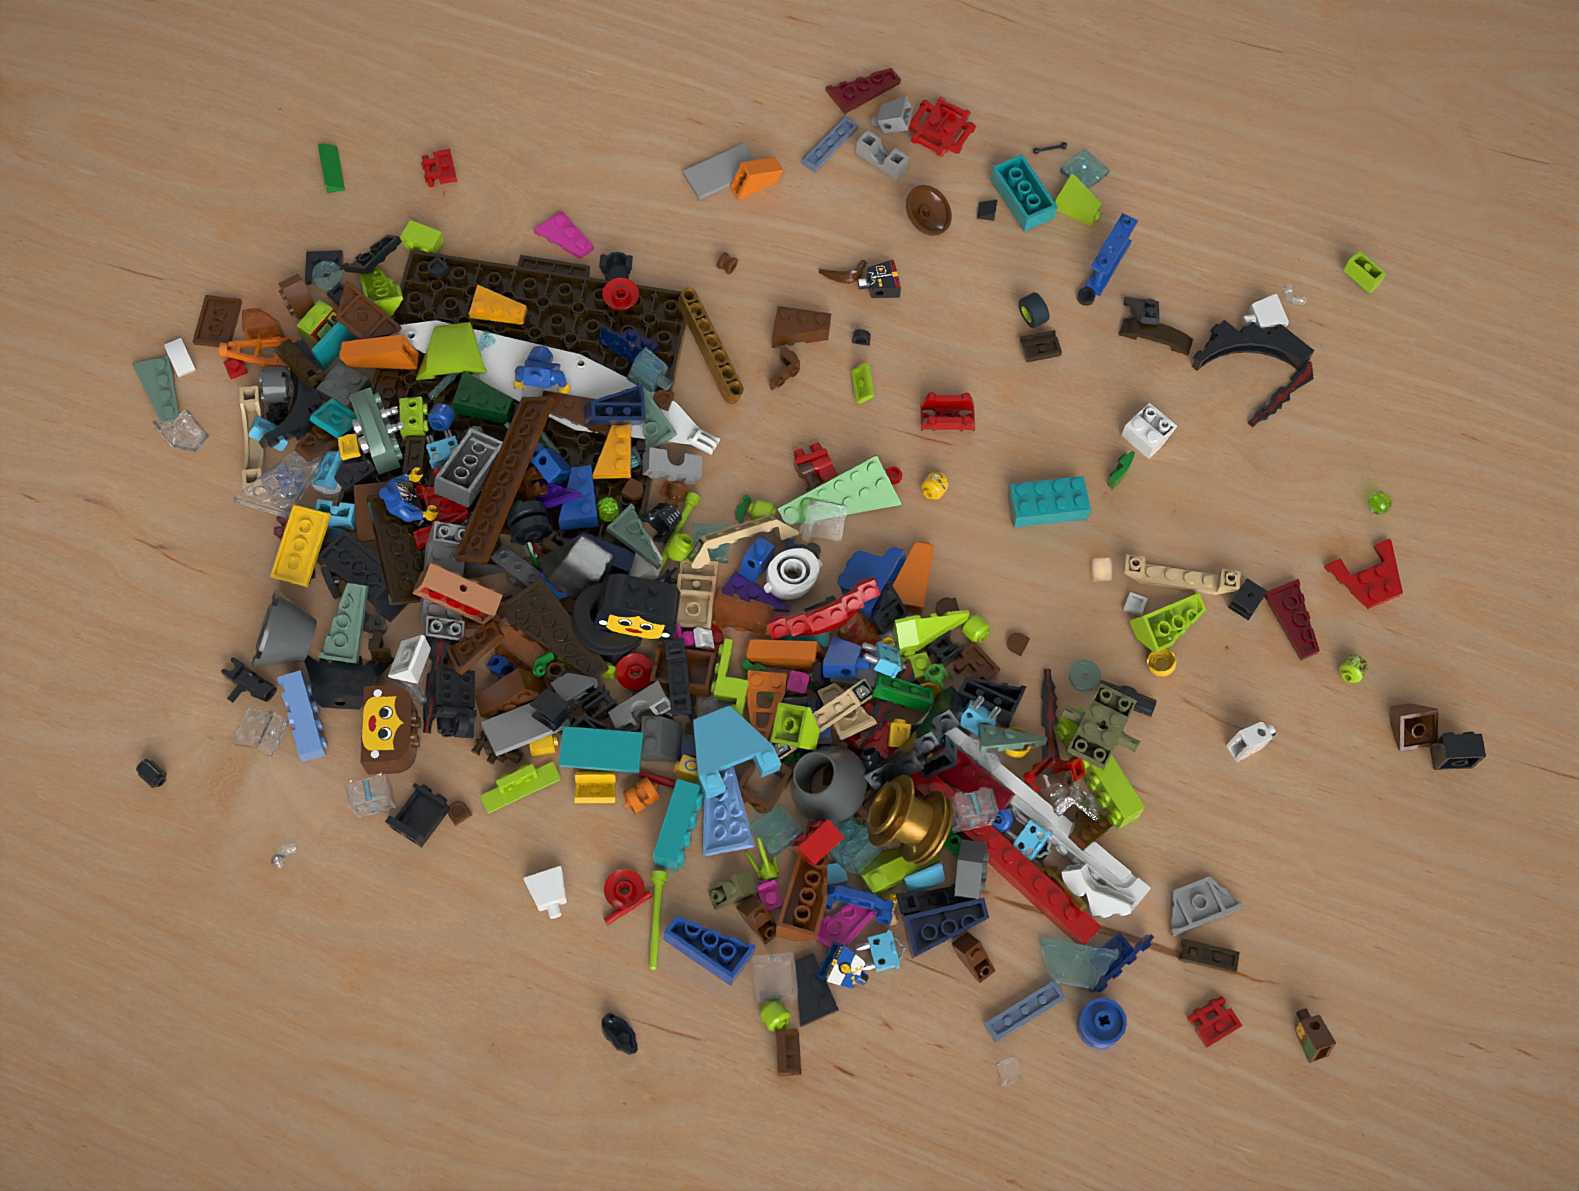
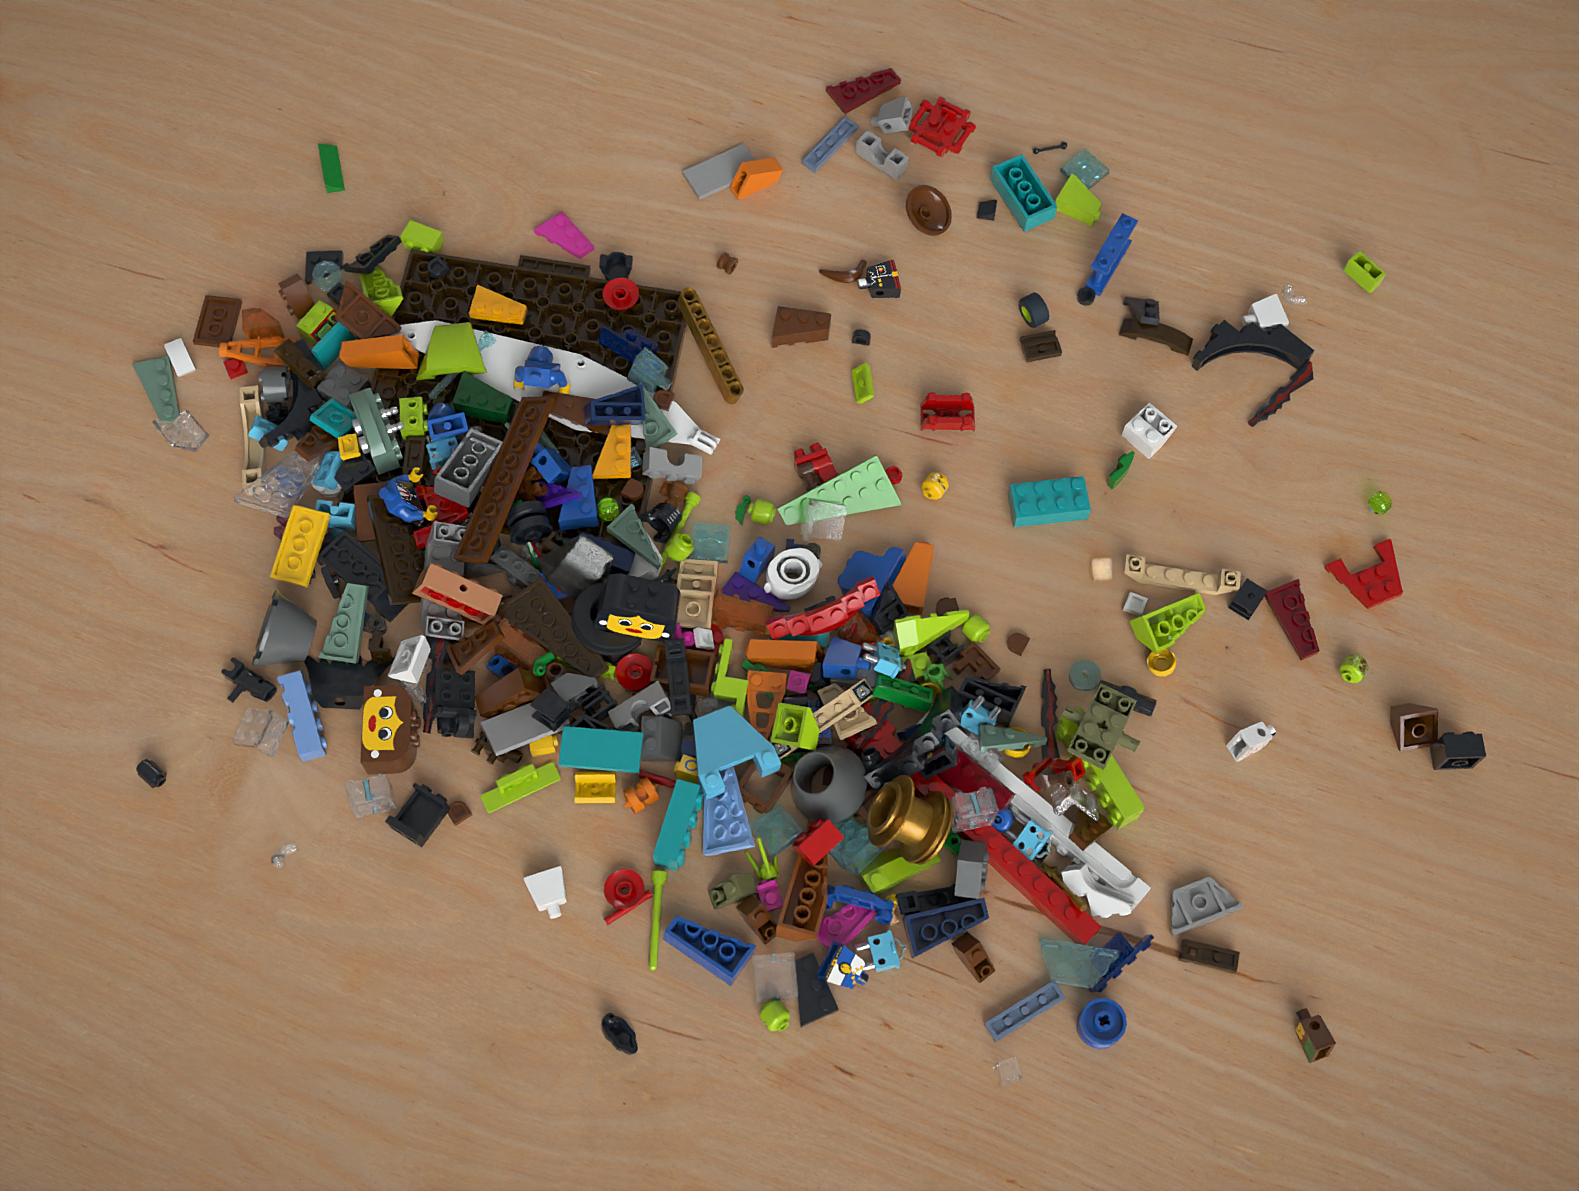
(444, 165): red plate -> none
(447, 427): none -> blue slope
(699, 554): tan slope -> none
(788, 1052): reddish brown hinge -> none
(791, 360): reddish brown bracket -> none
(836, 874): medium azure tile -> none
(898, 732): yellow bracket -> none
(924, 878): medium azure slope -> none
(1219, 1026): red plate -> none

